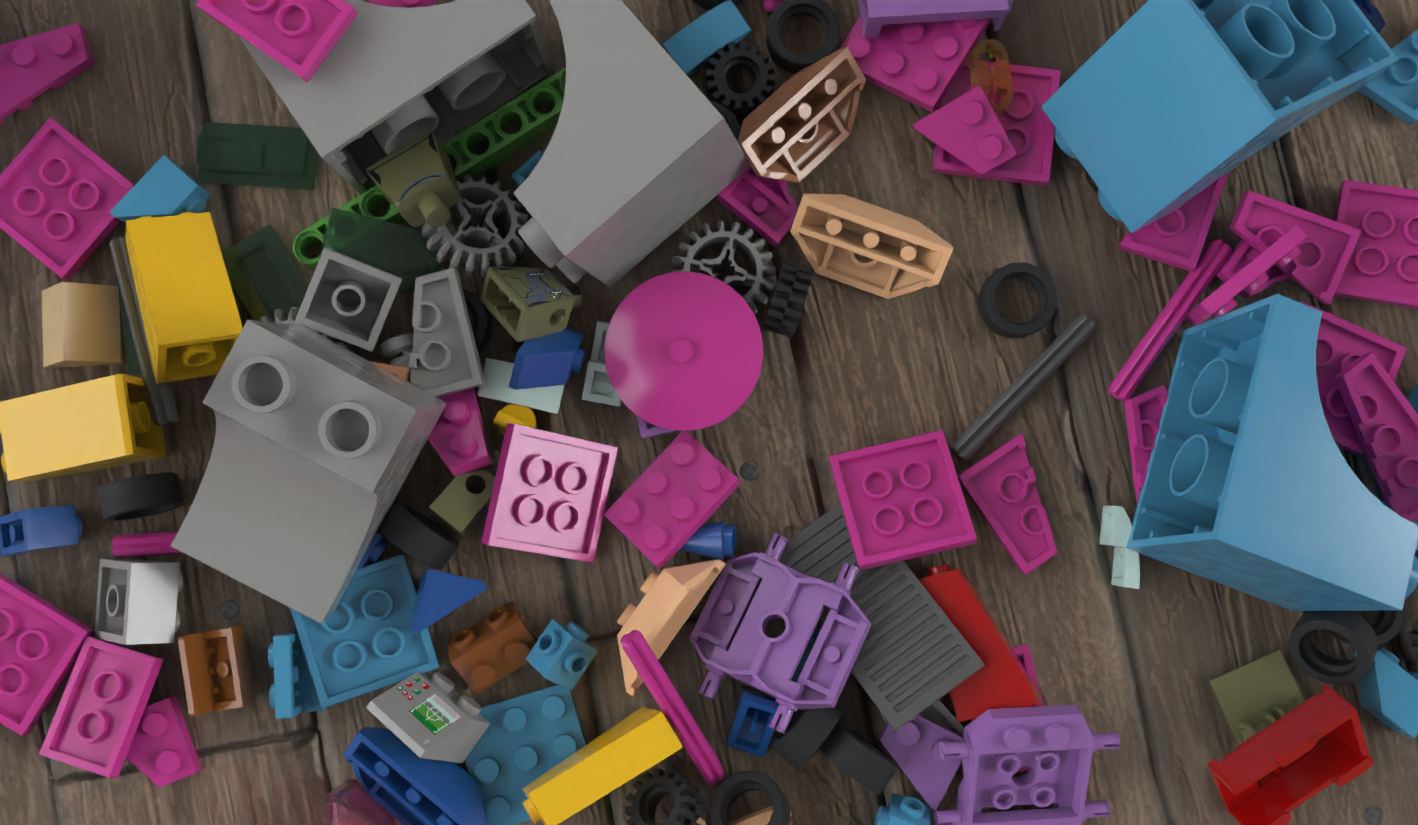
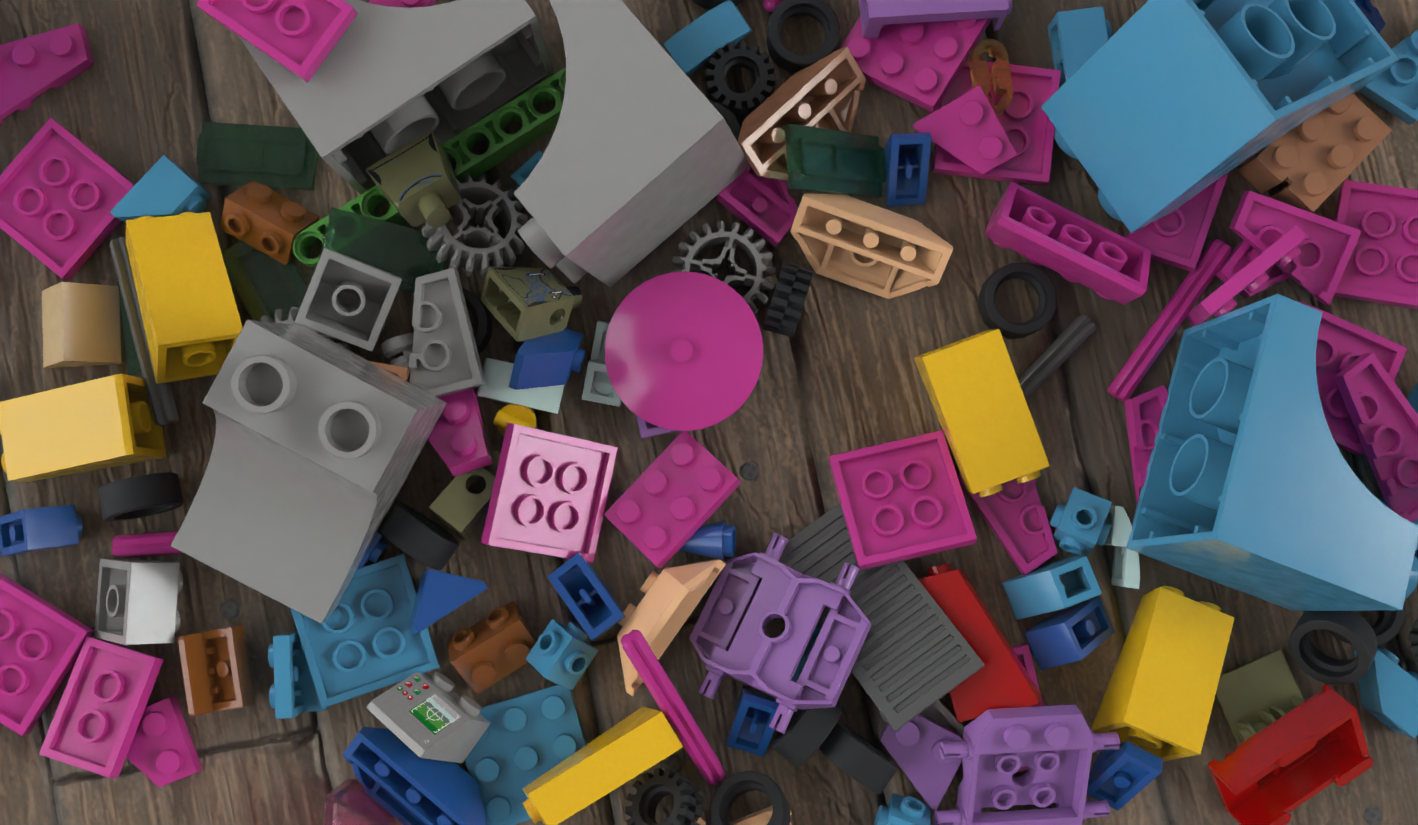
(265, 220): none -> dark orange bracket
(586, 596): none -> blue slope
(834, 161): none -> clear green piece
(907, 168): none -> blue slope
(983, 412): none -> yellow slope
(1052, 587): none -> dark azure slope
(1069, 245): none -> dark pink slope
(1070, 634): none -> blue slope
(1076, 37): none -> dark azure slope
(1081, 522): none -> dark azure brick
(1122, 774): none -> blue slope
(1167, 675): none -> yellow slope
(1316, 154): none -> nougat piece

